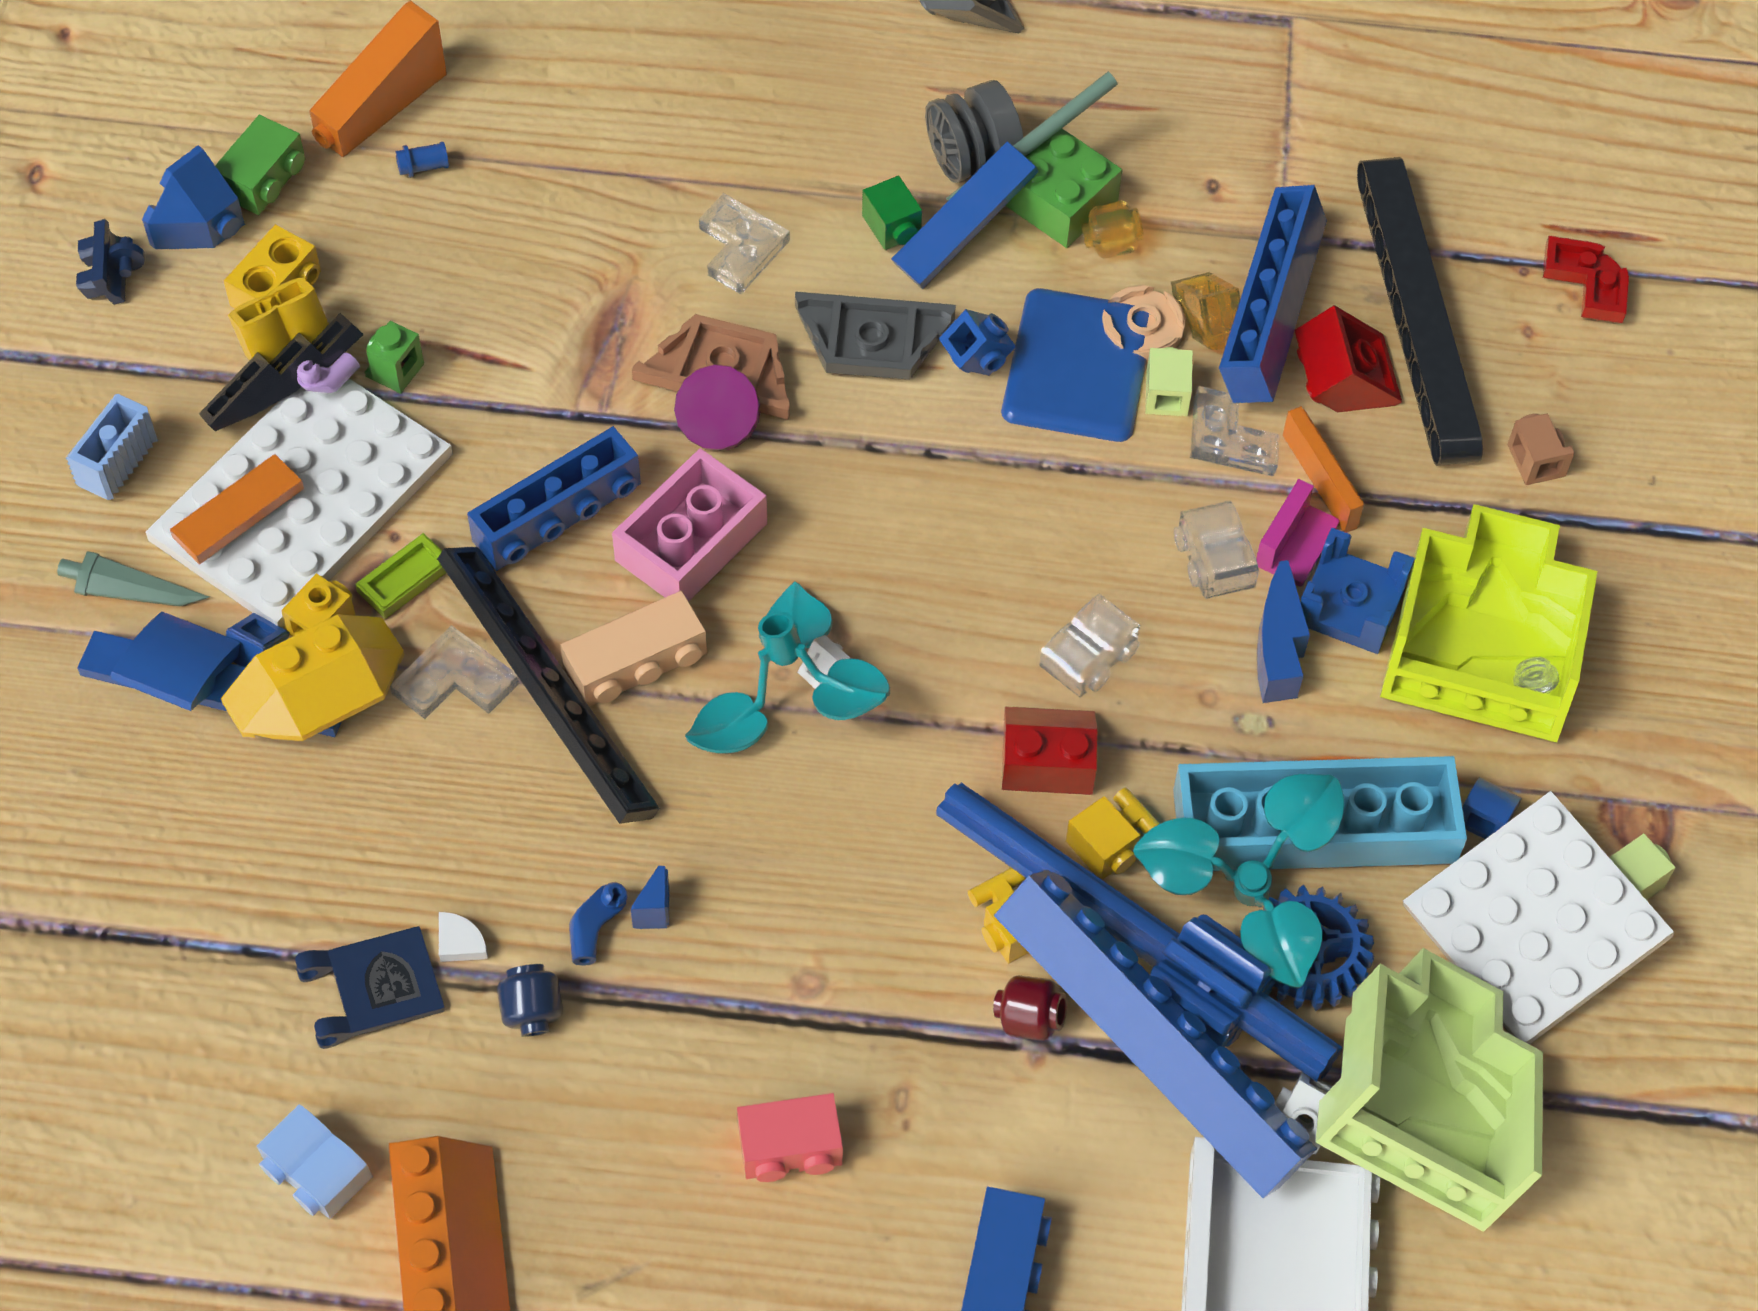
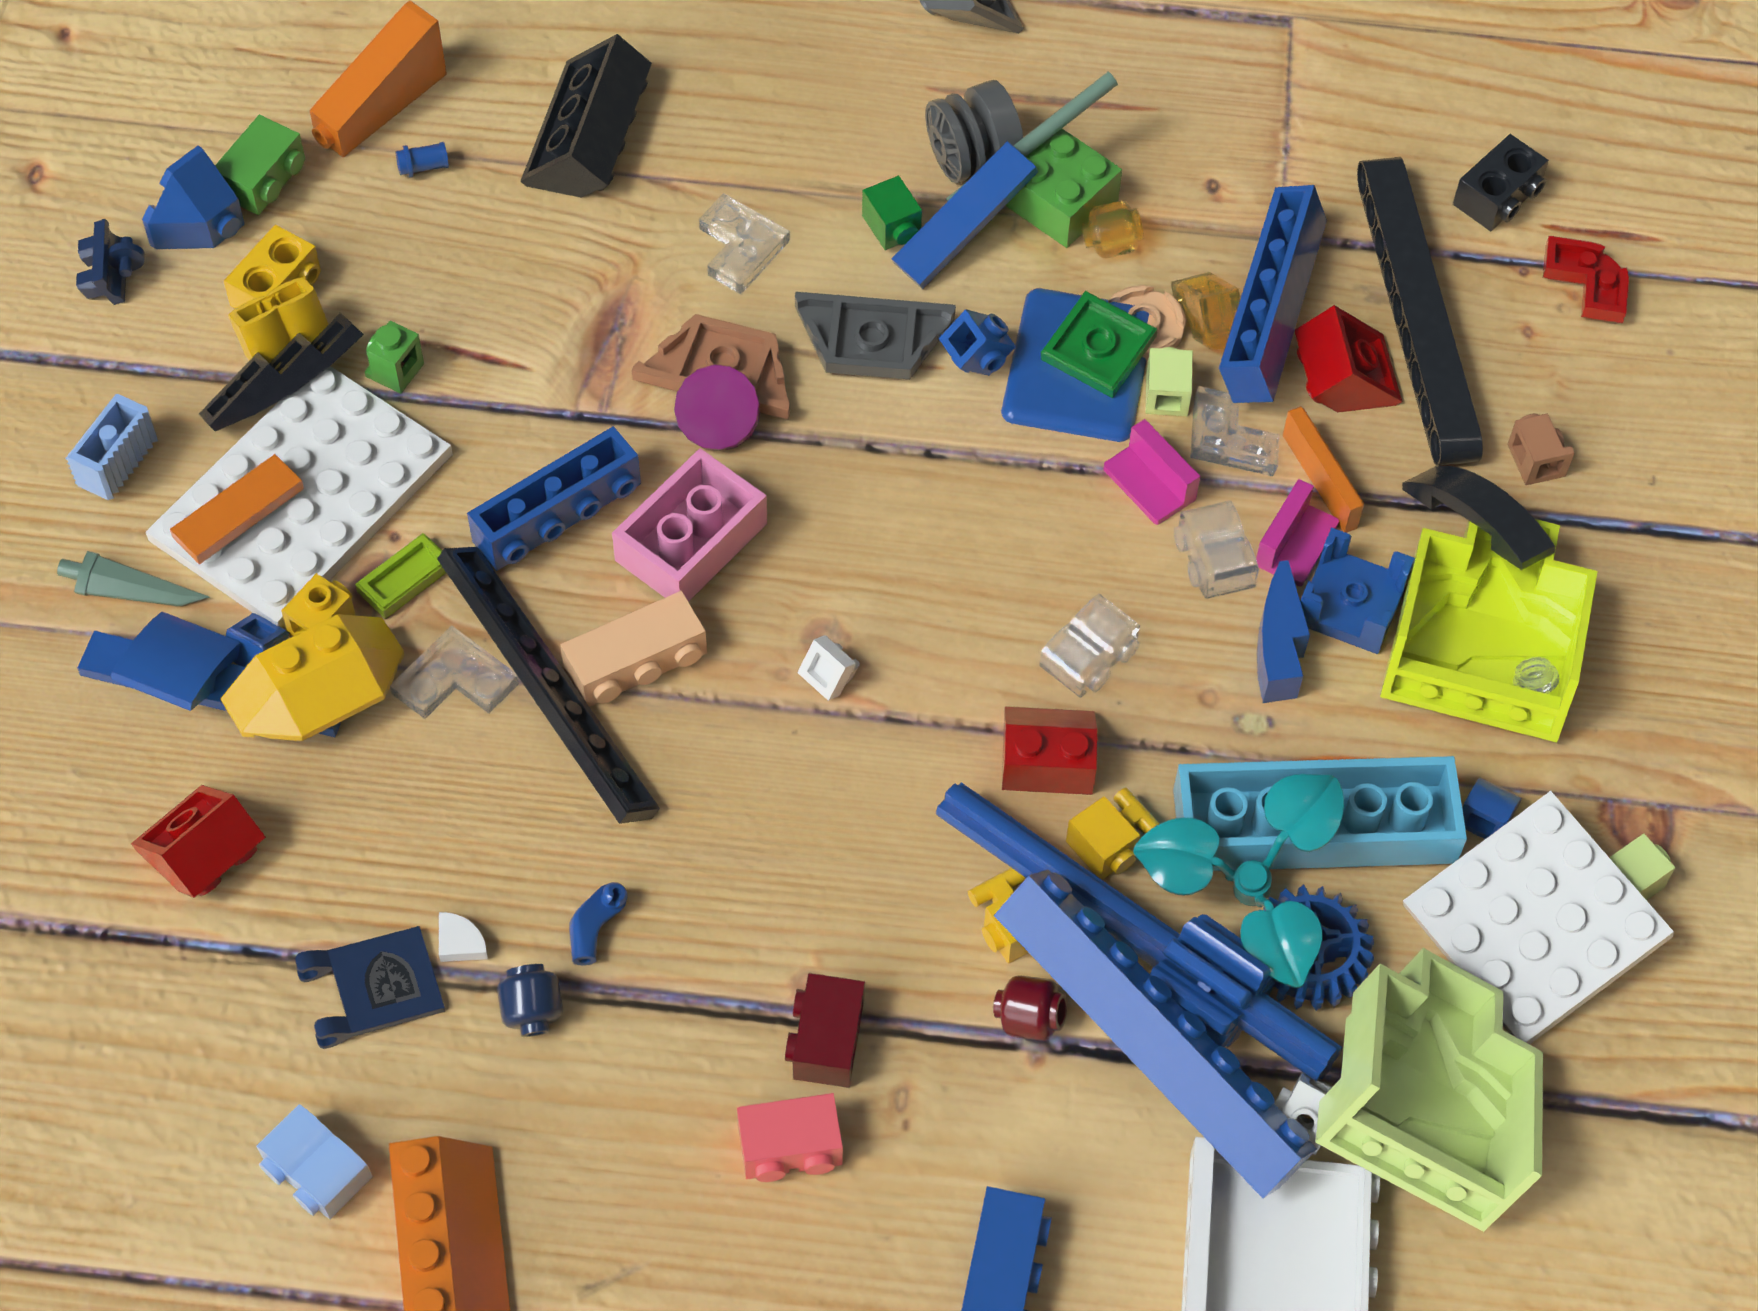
(200, 840): none -> red slope
(325, 379): lavender arm -> none
(588, 119): none -> black slope
(652, 903): blue slope -> none
(793, 622): teal plant -> none
(827, 1030): none -> dark red brick
(1098, 344): none -> green tile
(1153, 474): none -> dark pink panel
(1501, 183): none -> black brick
(1512, 528): none -> black slope

